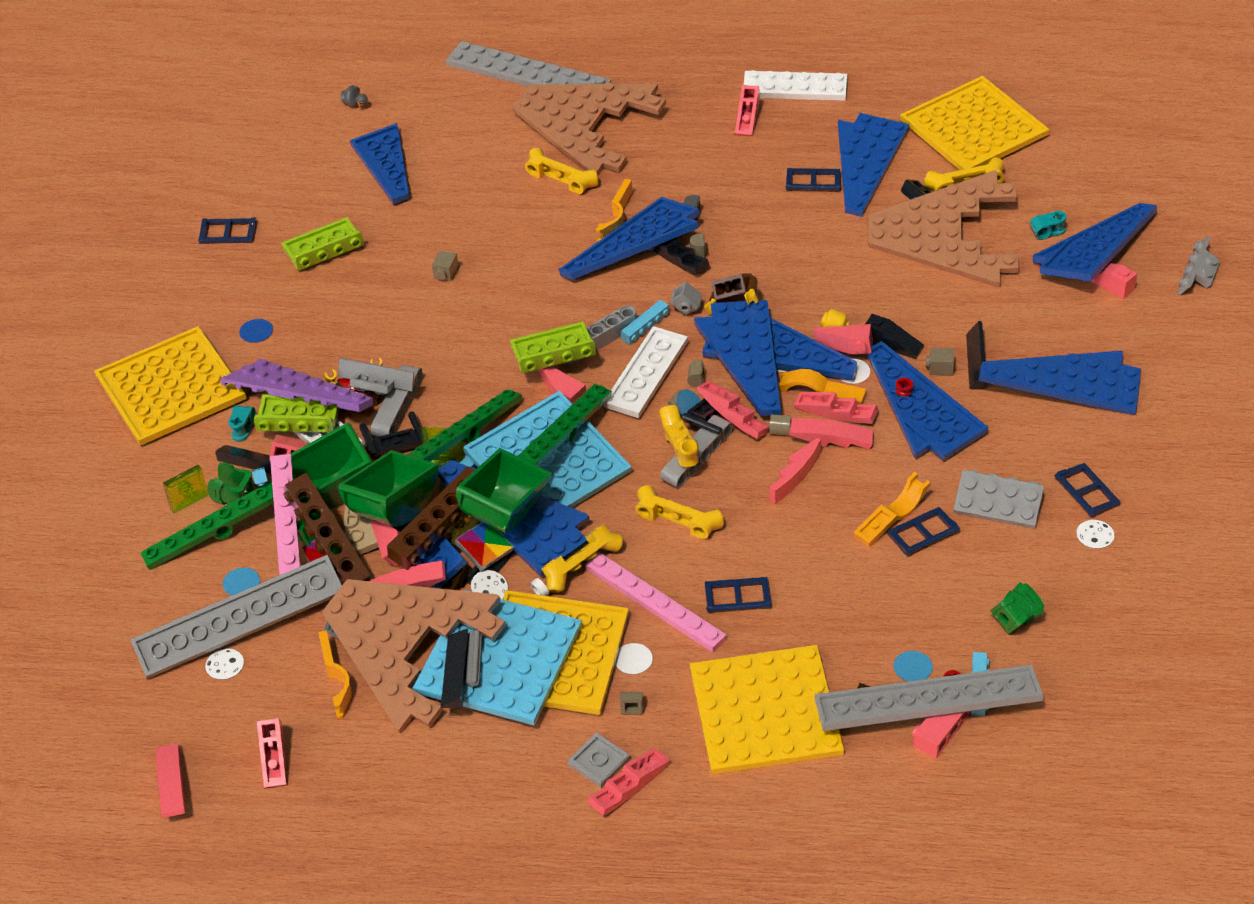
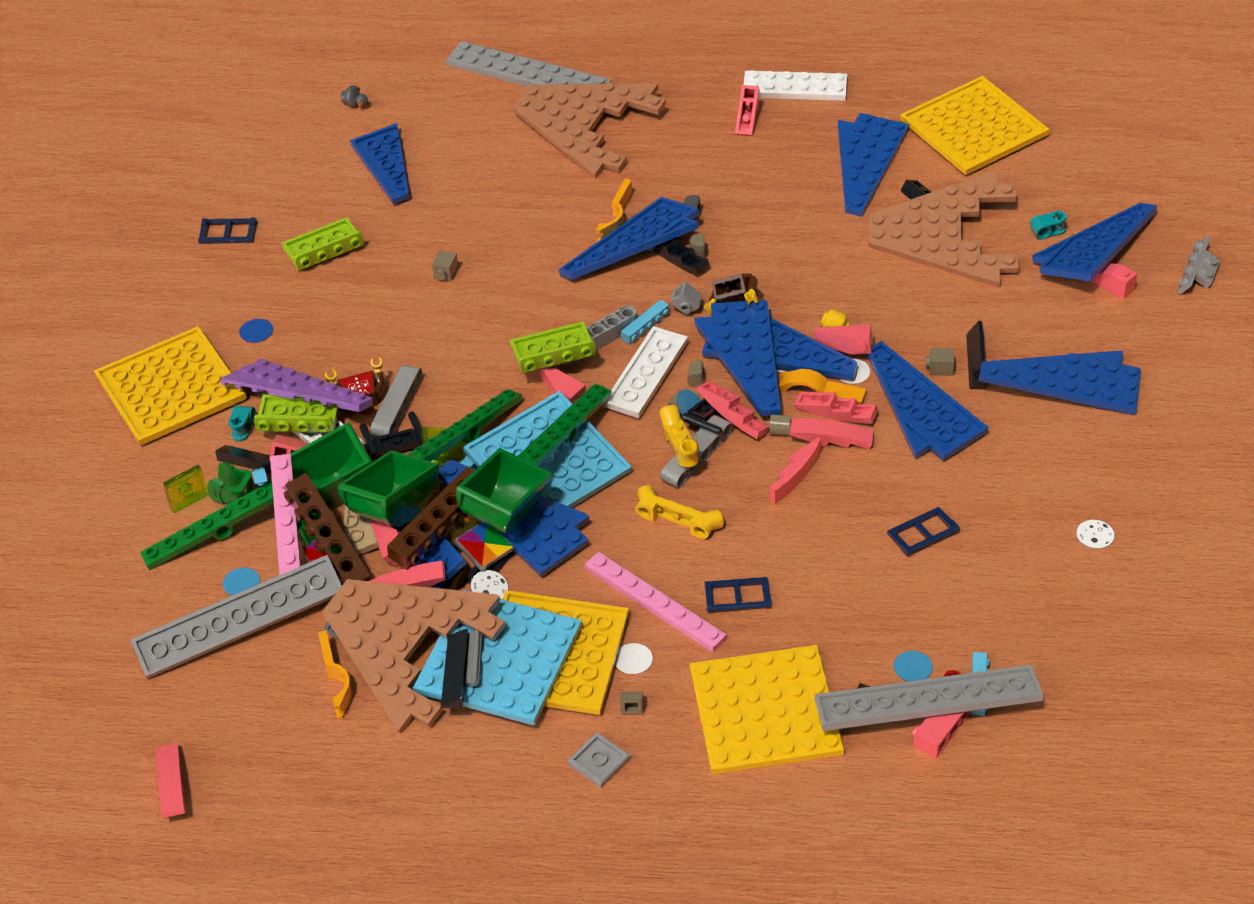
(224, 664): white sticker -> none
(272, 752): coral slope -> none
(375, 377): light grey bracket -> none
(539, 587): white tile -> none
(557, 568): yellow plate -> none
(576, 179): yellow plate -> none
(630, 781): coral slope -> none
(813, 172): dark blue window -> none
(886, 516): light orange piece -> none
(894, 337): black slope -> none
(904, 392): red bush -> none
(938, 181): yellow plate -> none
(998, 499): light grey bracket -> none
(1018, 607): green piece -> none
(1097, 484): dark blue window -> none

